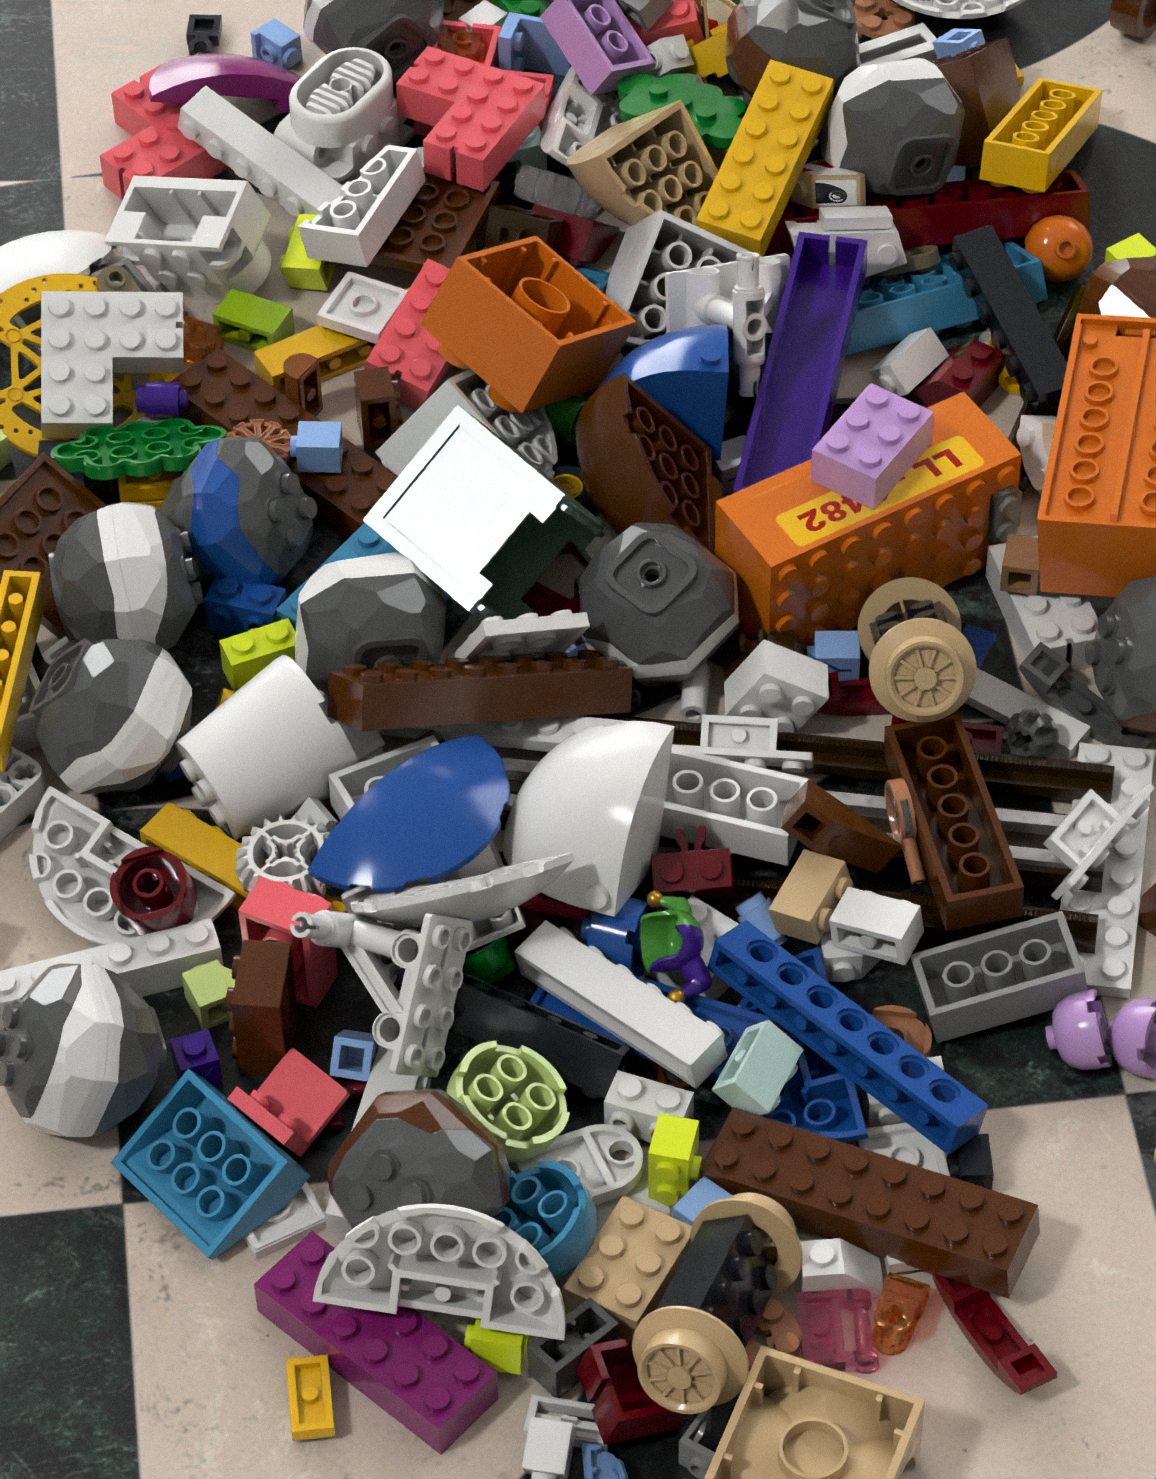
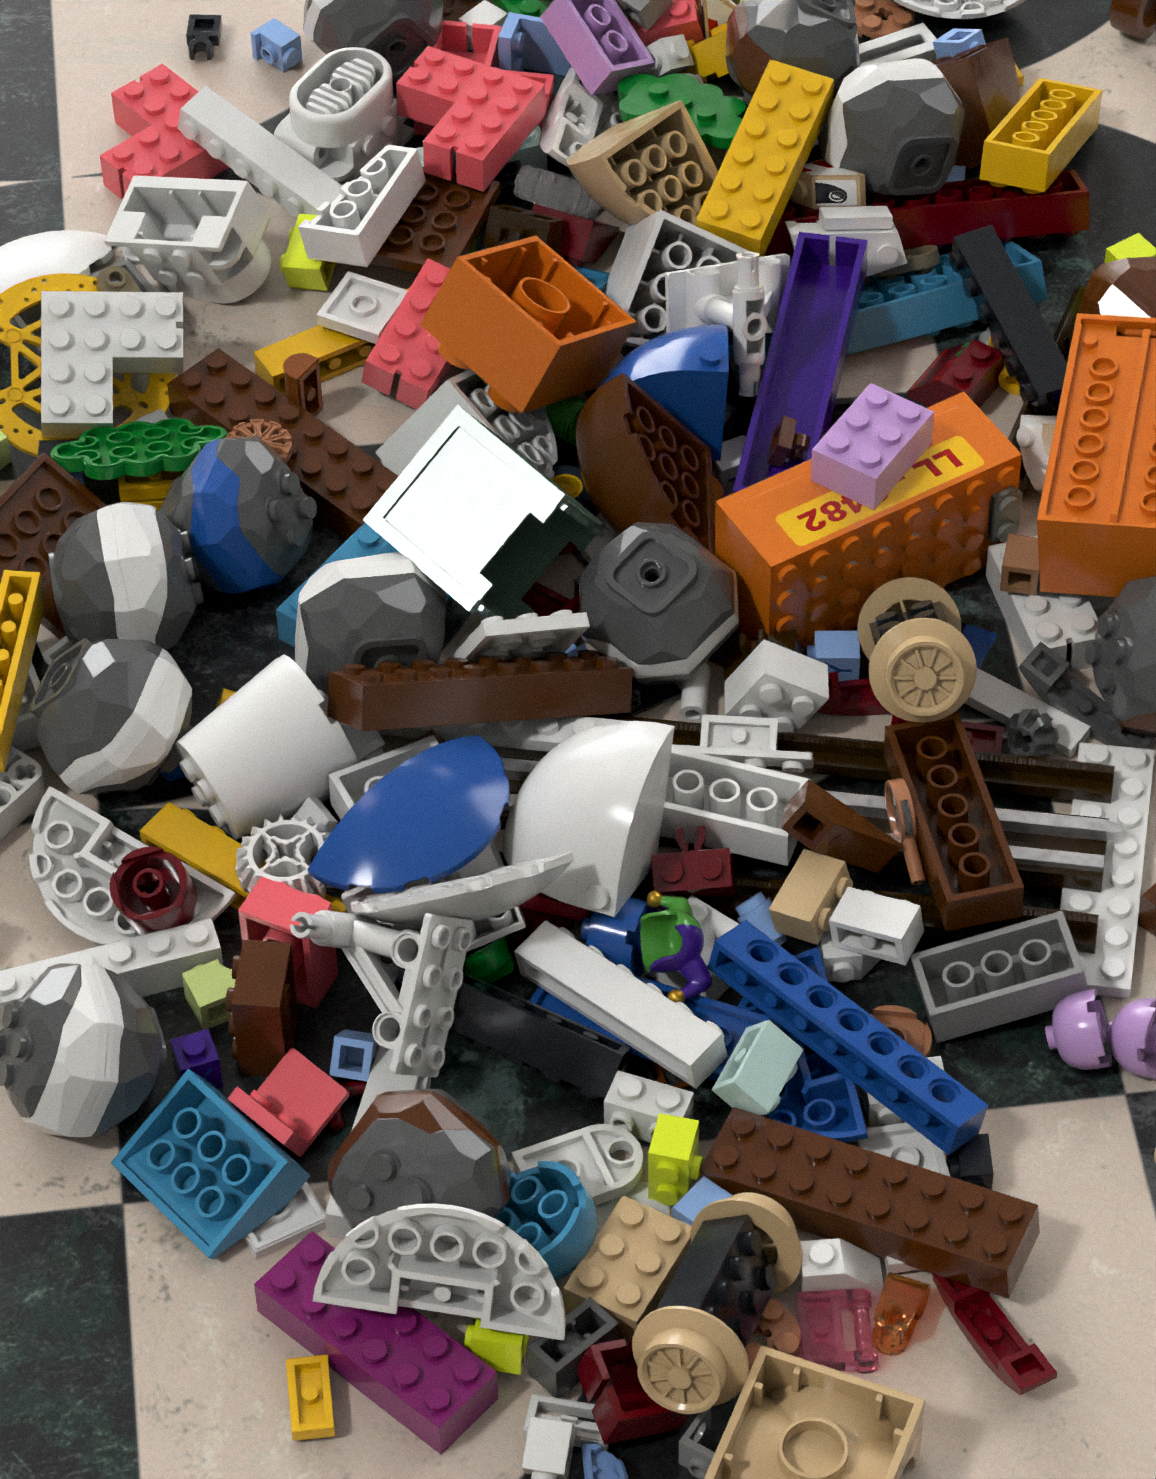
(161, 399): dark purple brick -> none
(199, 339): clear orange brick -> none
(224, 74): magenta brick -> none
(241, 606): blue brick -> none
(252, 320): lime brick -> none
(255, 649): neon yellow brick -> none
(318, 446): light blue brick -> none
(376, 406): reddish brown brick -> none
(463, 44): clear orange brick -> none
(513, 1096): yellowish green cylinder -> none
(787, 443): none -> reddish brown tile
(909, 362): white brick -> none
(1061, 246): orange cylinder -> none
(1087, 831): white bracket -> none

